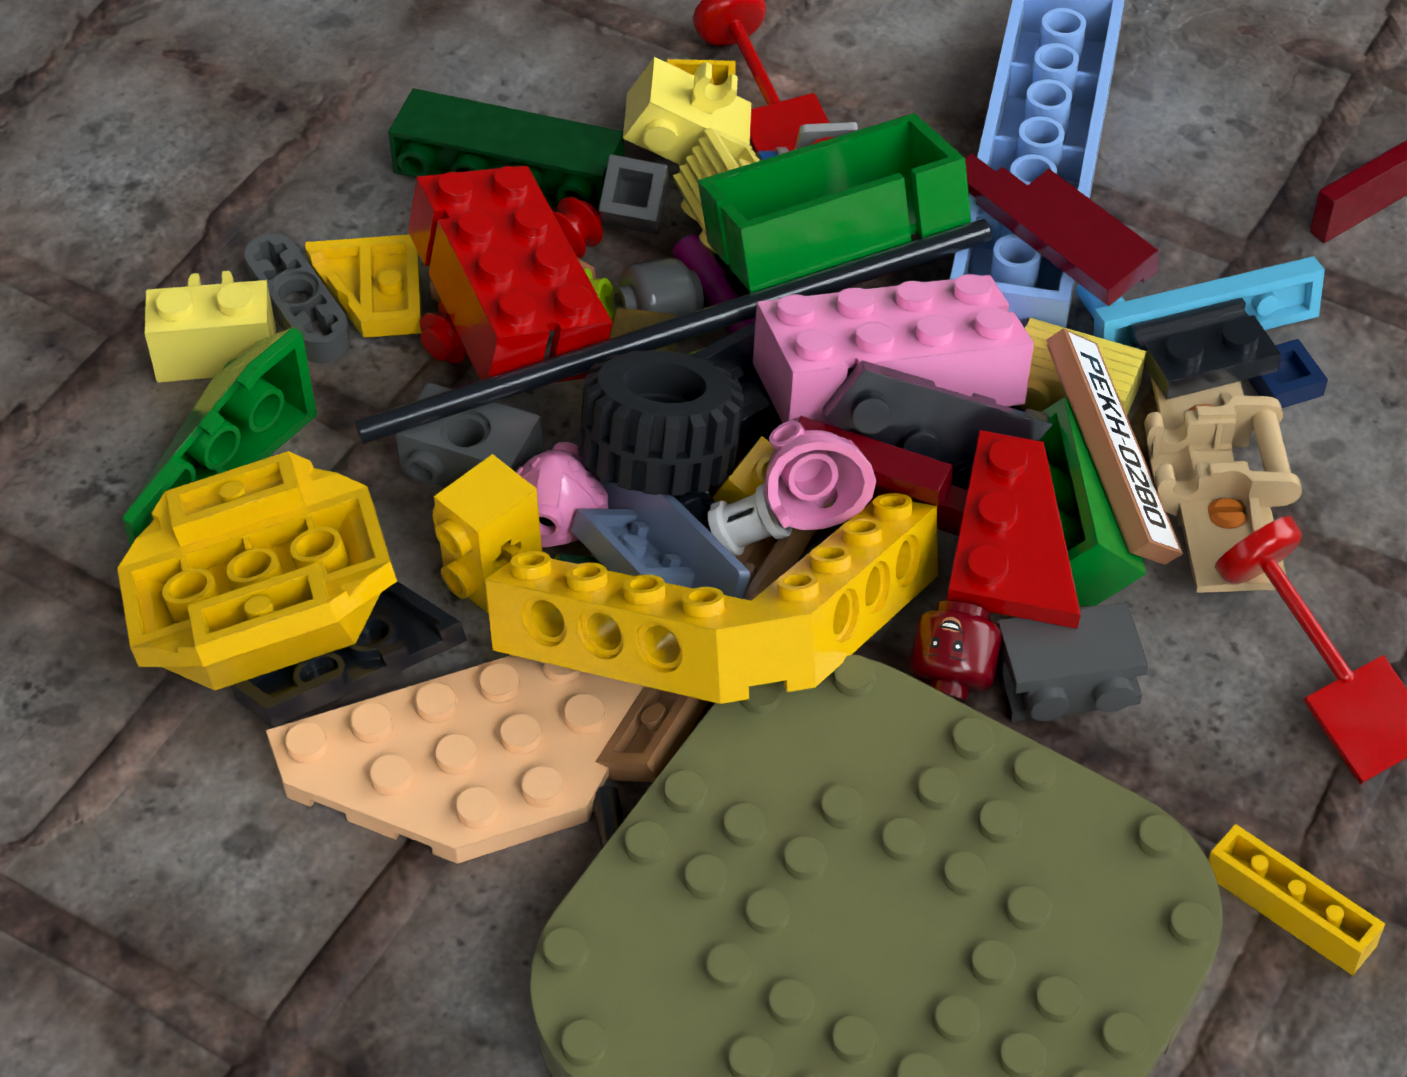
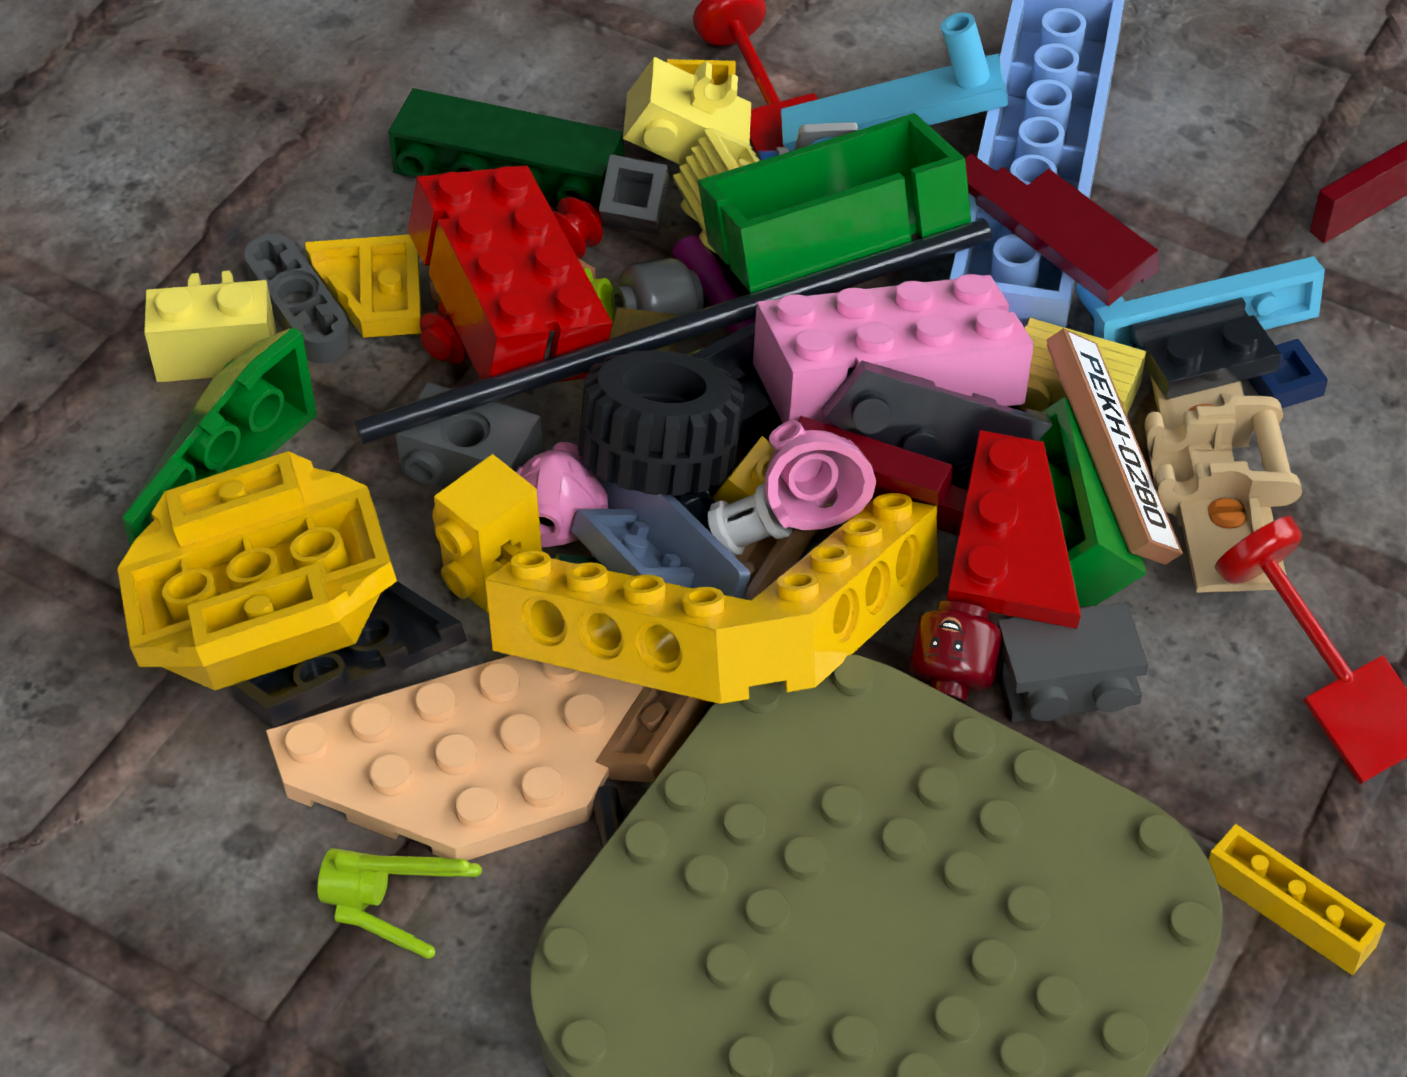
(361, 879): none -> lime plant
(939, 95): none -> medium azure piece

